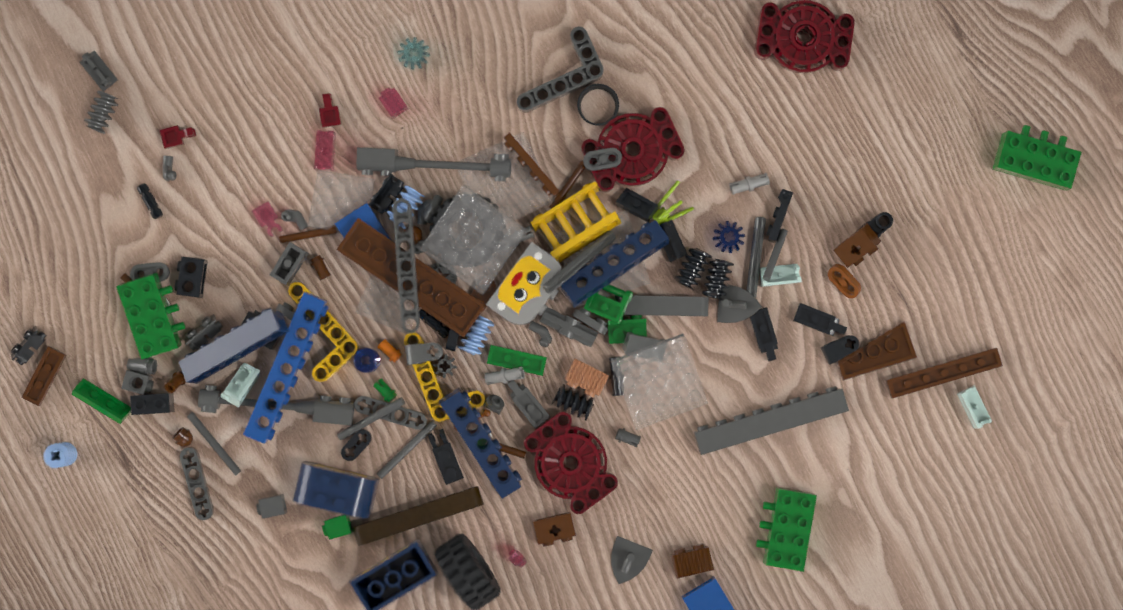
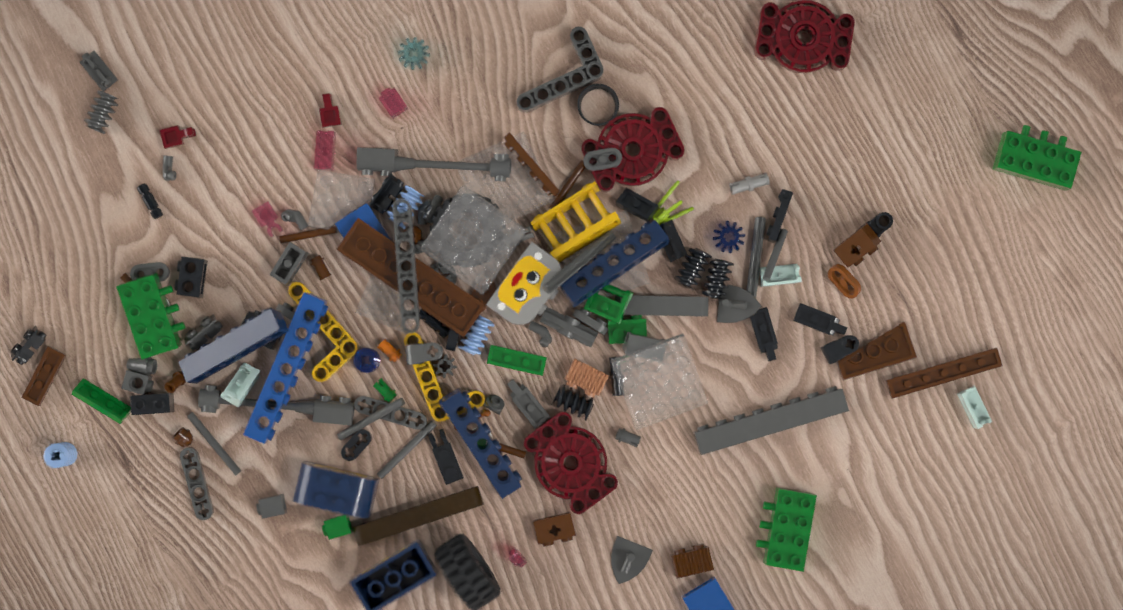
(504, 375): light grey pin -> none

